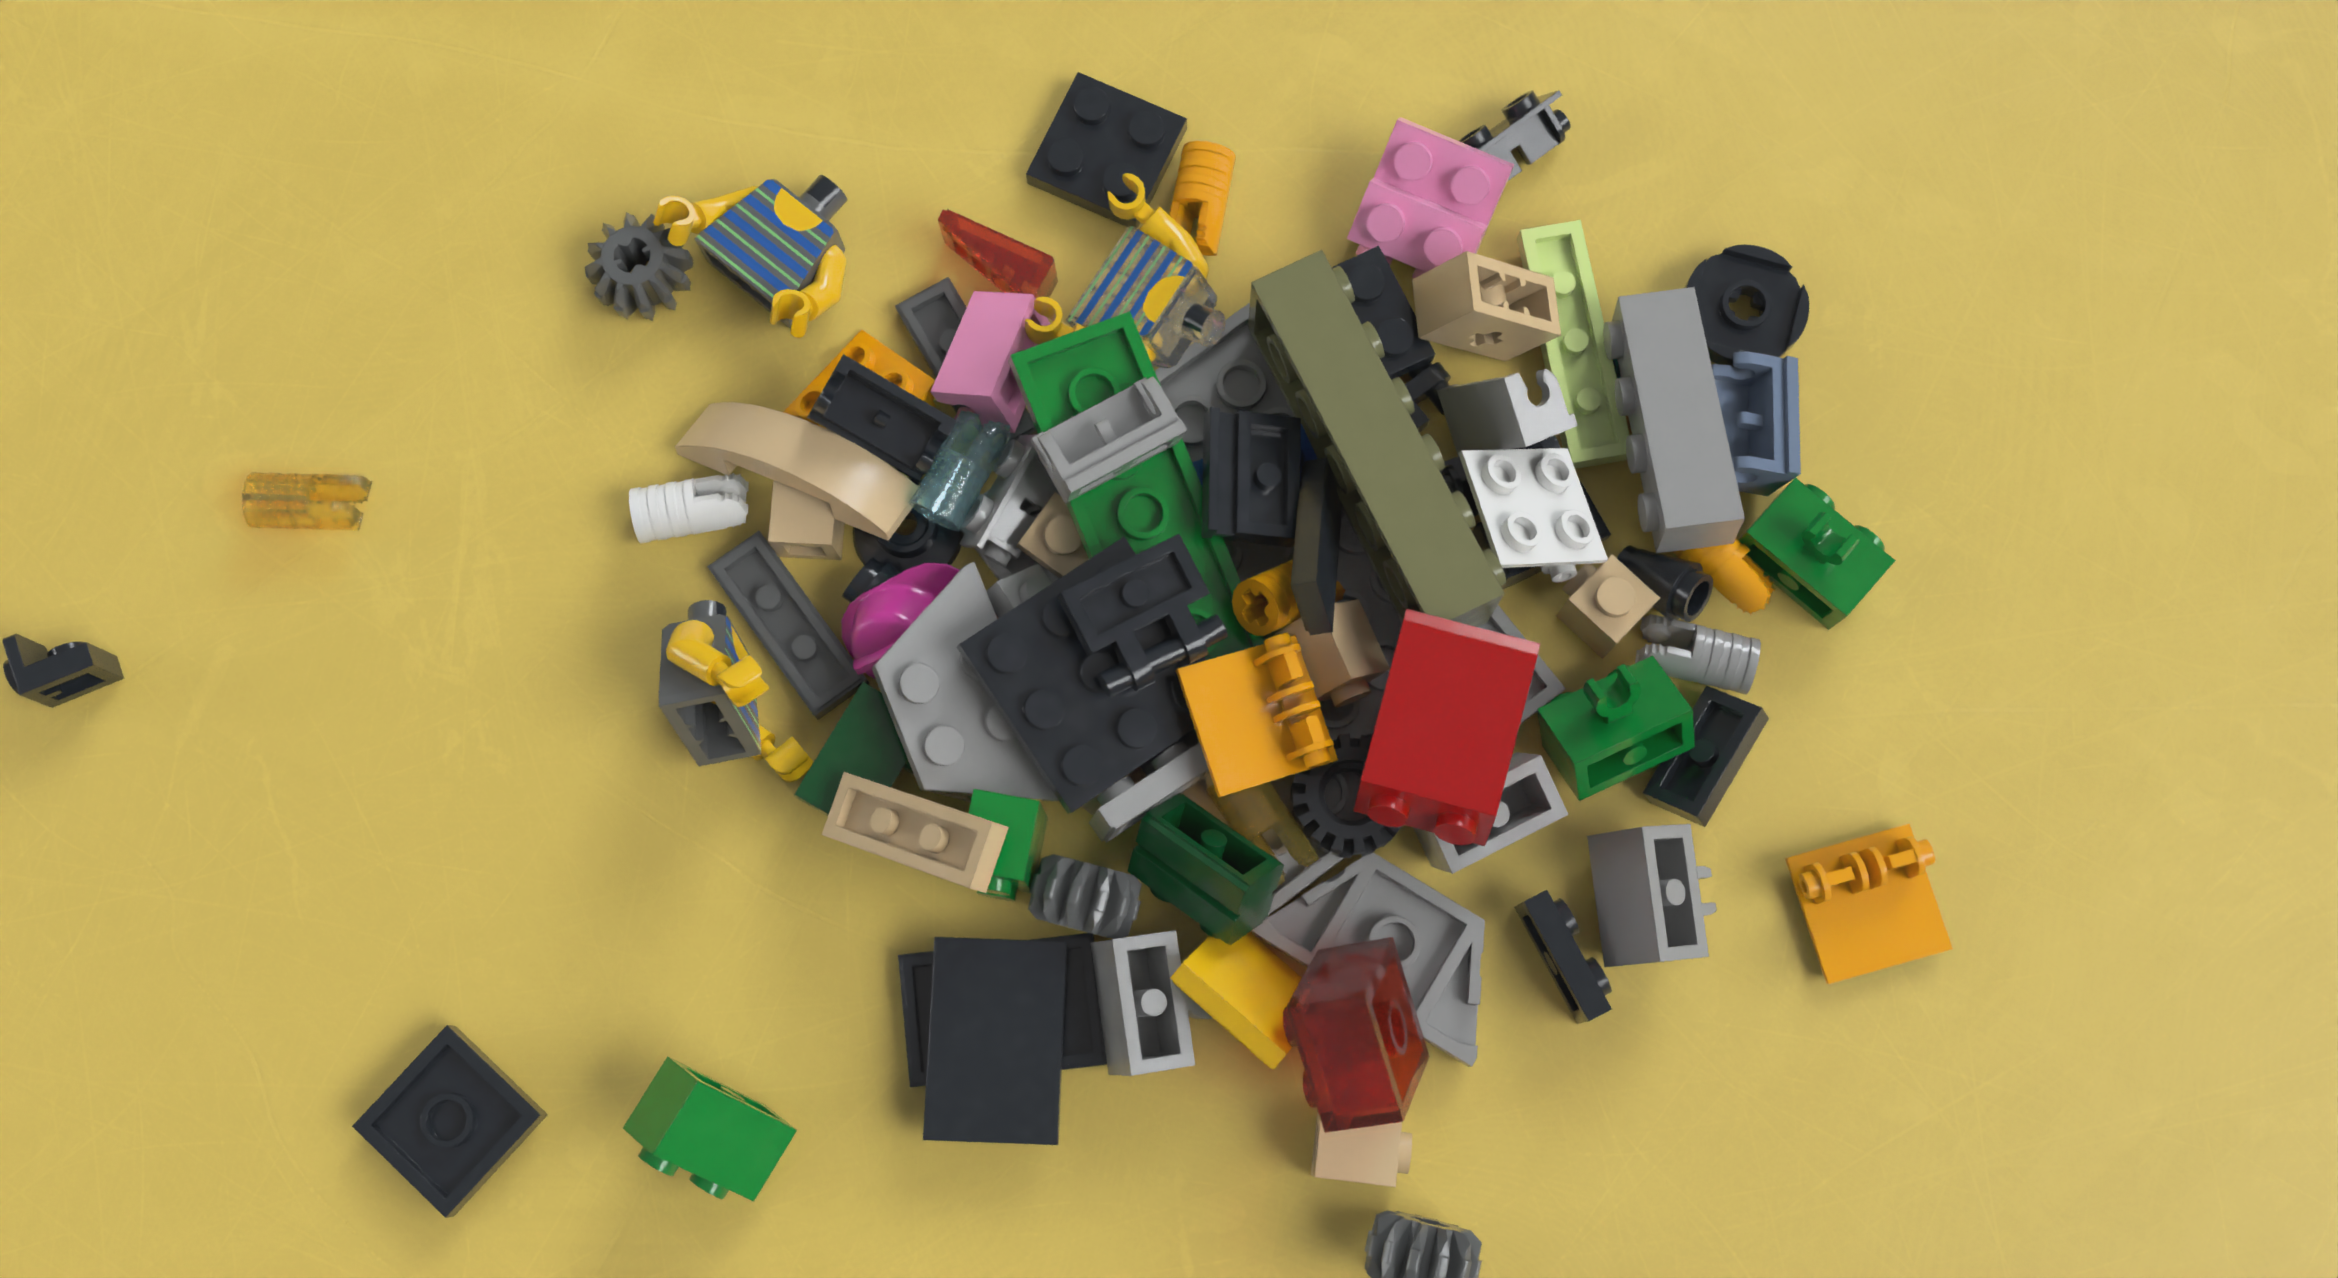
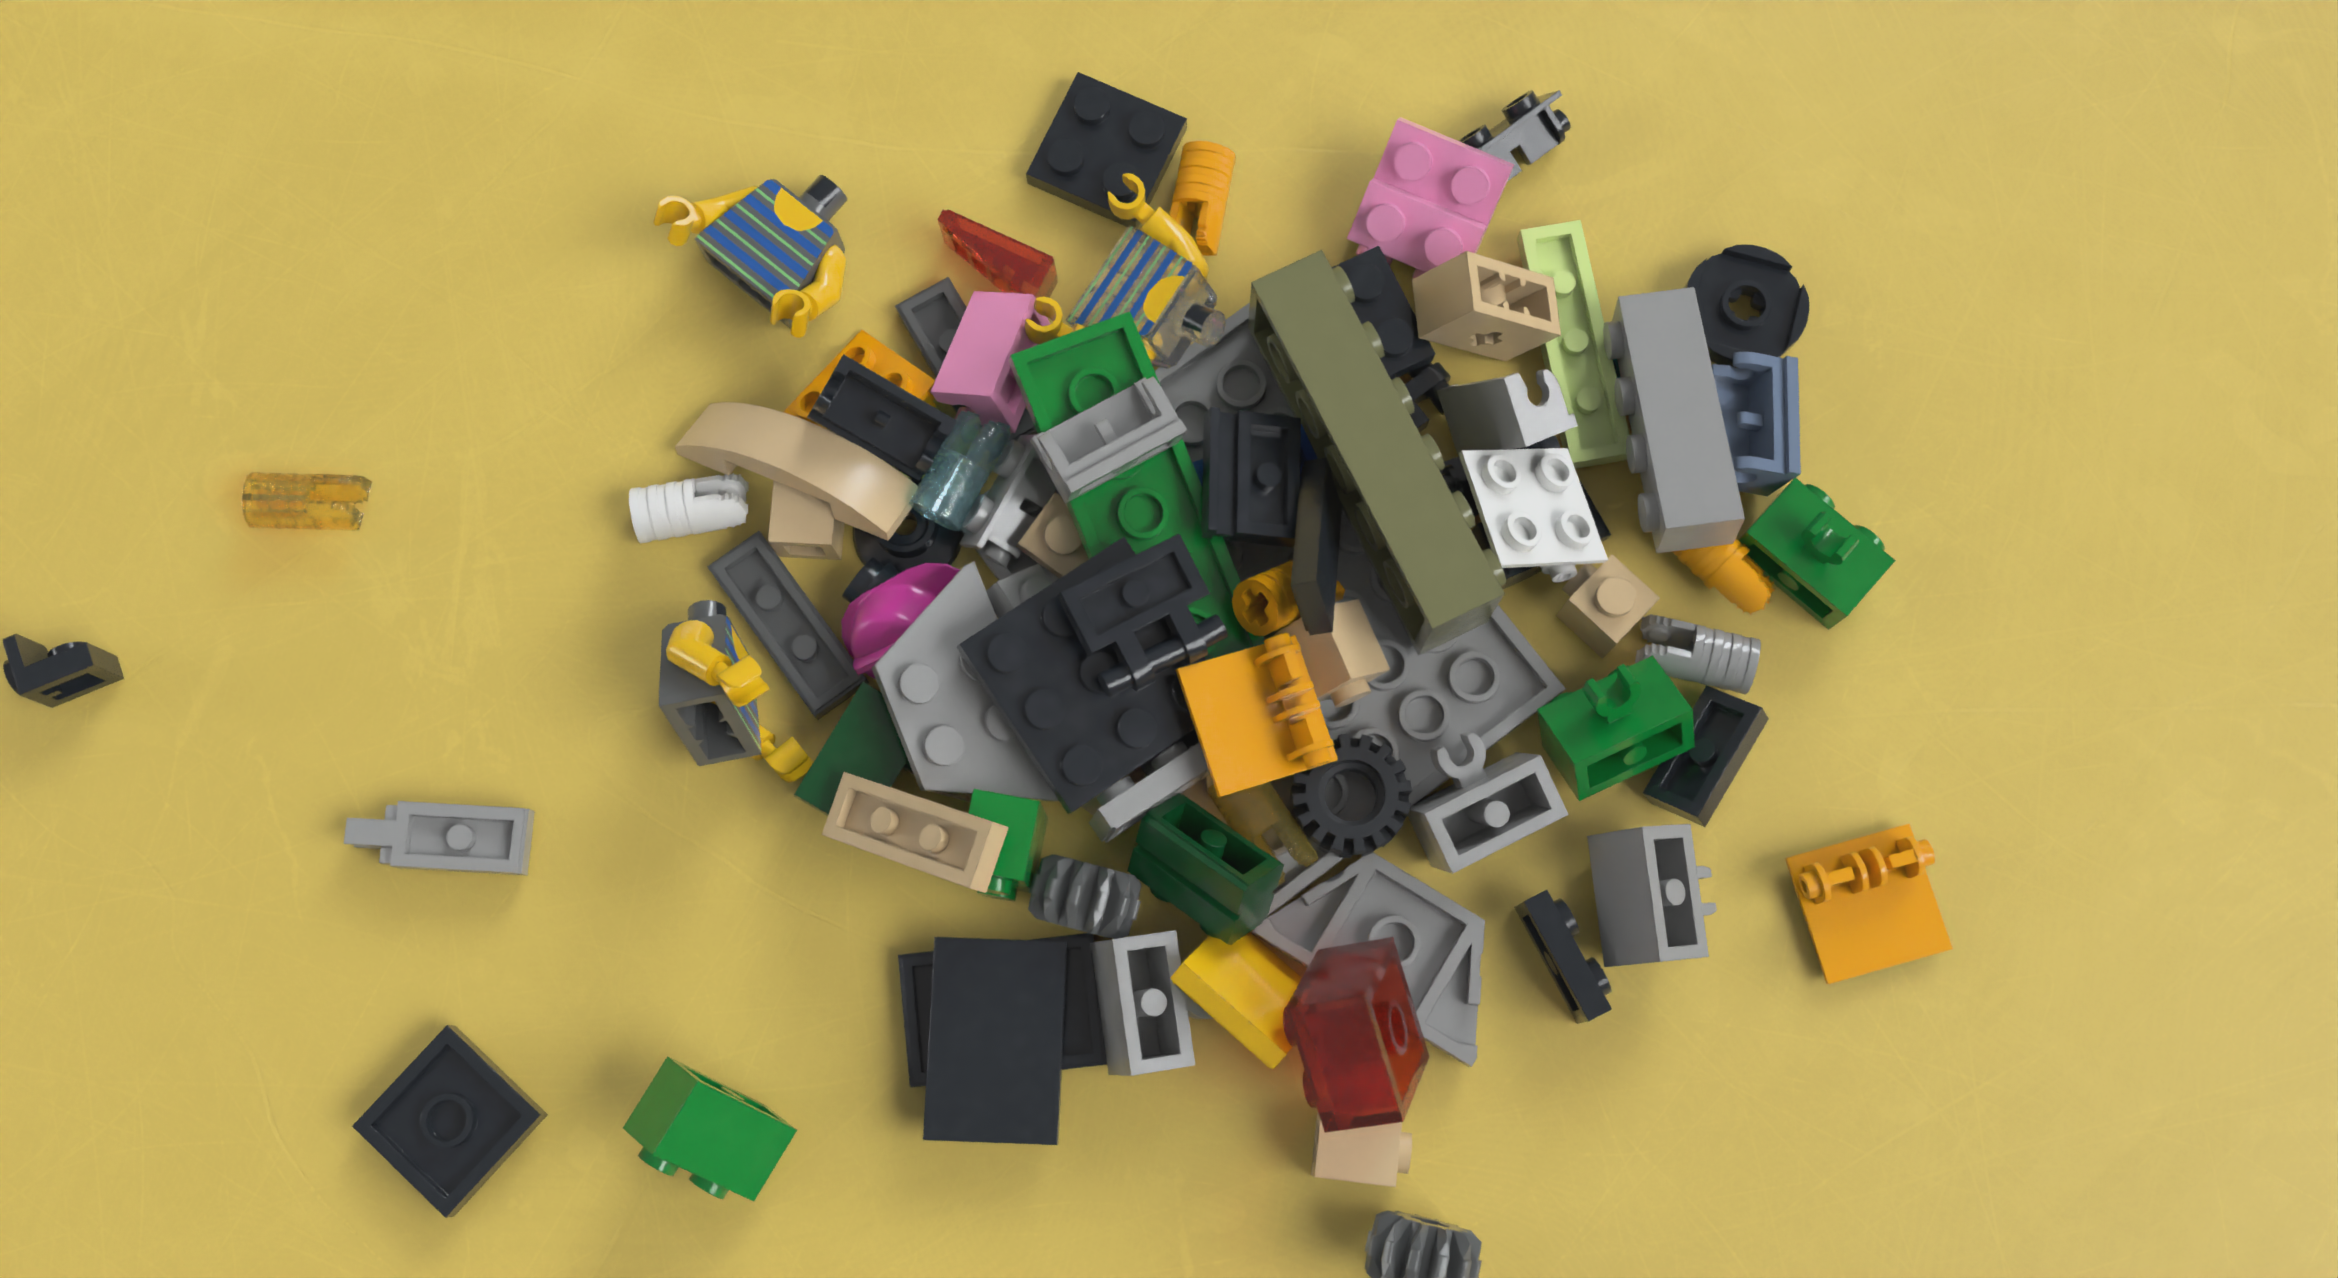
(448, 837): none -> light grey hinge
(646, 284): dark grey gear -> none
(1446, 728): red slope -> none
(1677, 581): black cone -> none

